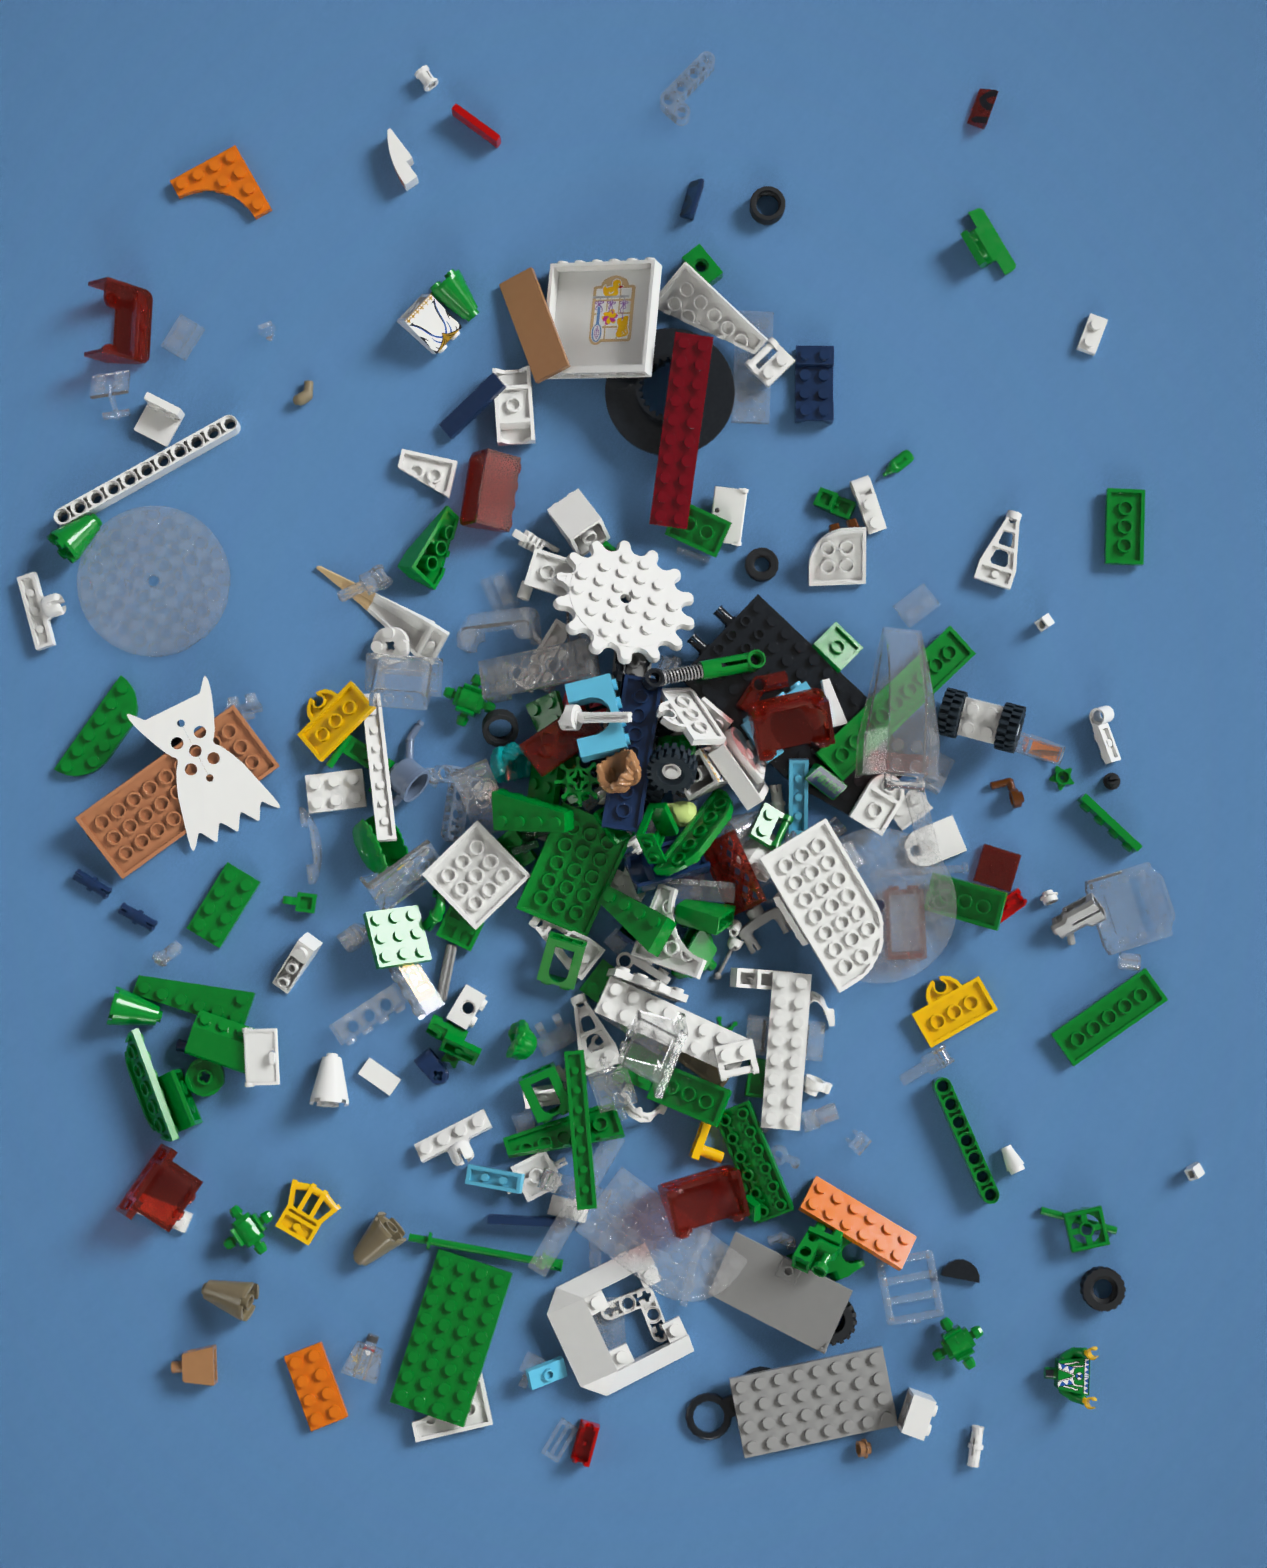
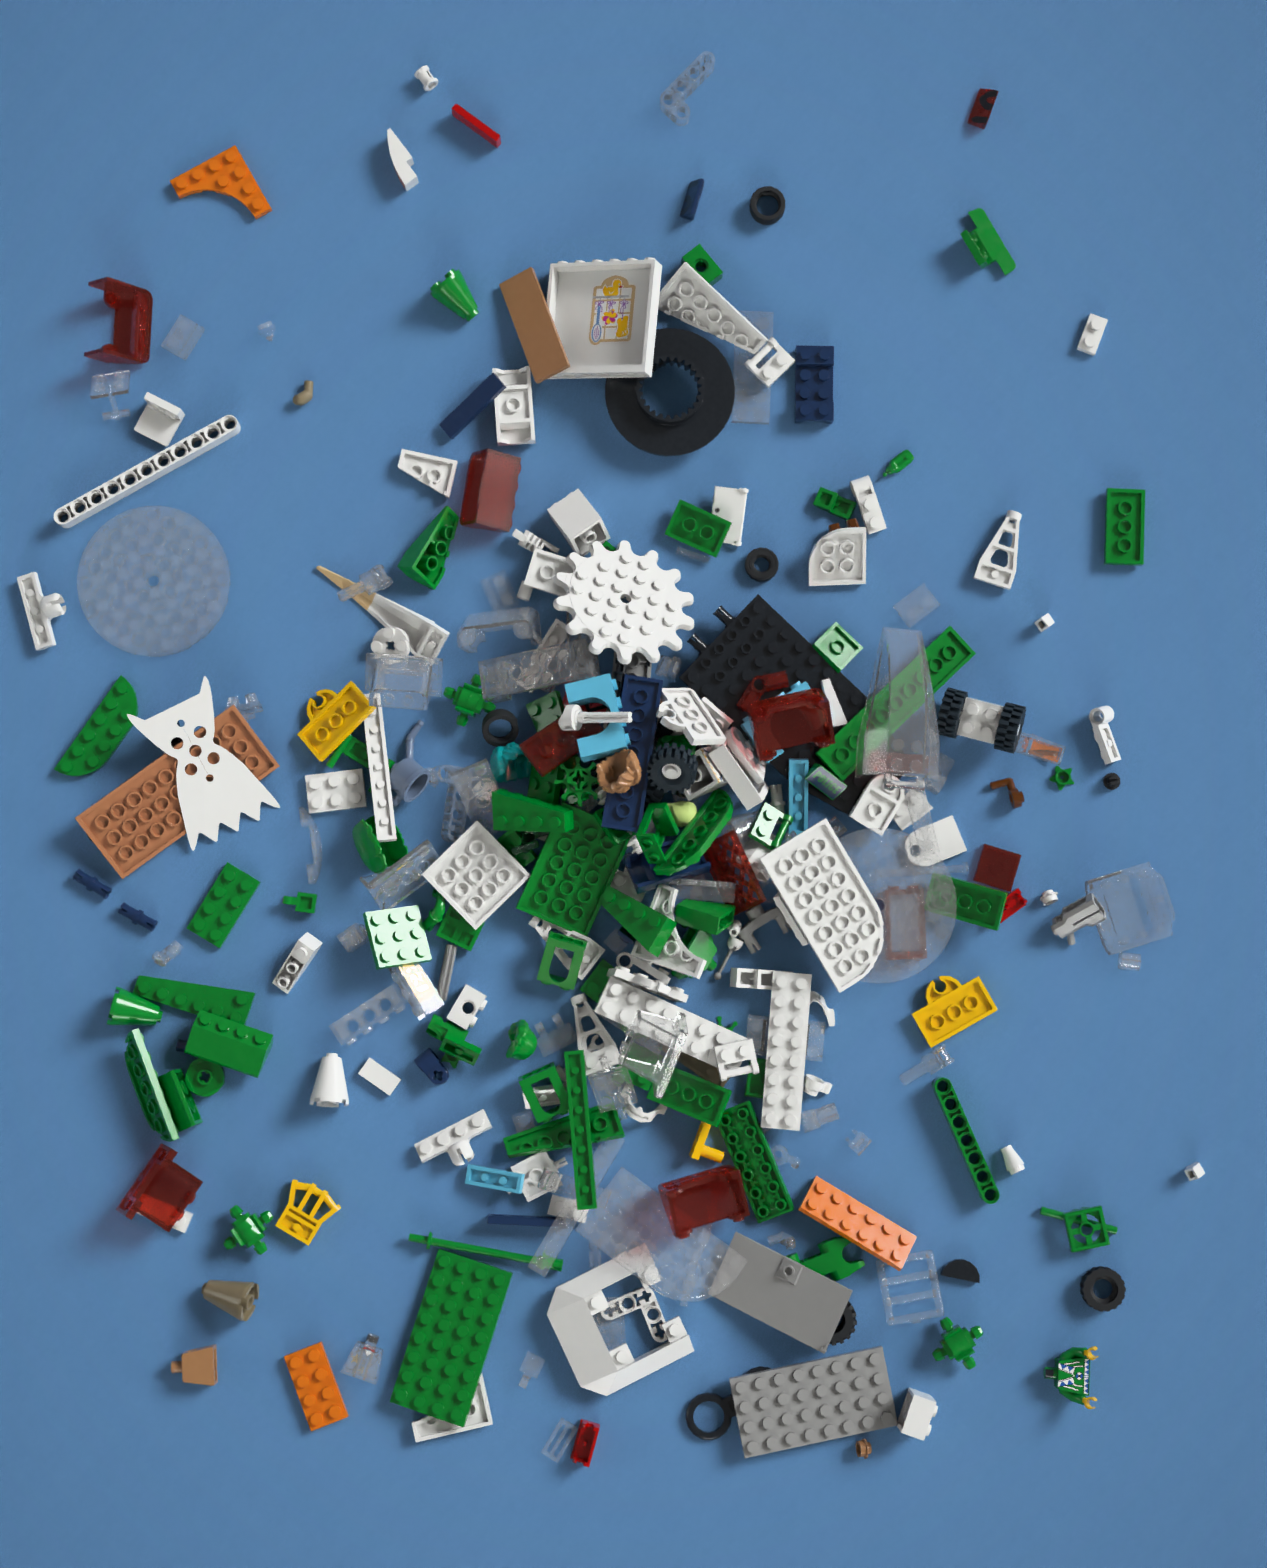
(75, 536): green cone -> none
(260, 1060): white door -> none
(378, 1239): dark tan cone -> none
(430, 323): white slope -> none
(546, 1372): medium azure plate -> none
(681, 430): dark red plate -> none
(705, 669): piece -> none
(754, 1208): green plate -> none
(817, 1243): green hips -> none
(854, 855): clear pin -> none
(975, 1446): white pin -> none
(1109, 1017): green plate -> none
(1114, 829): green plate -> none

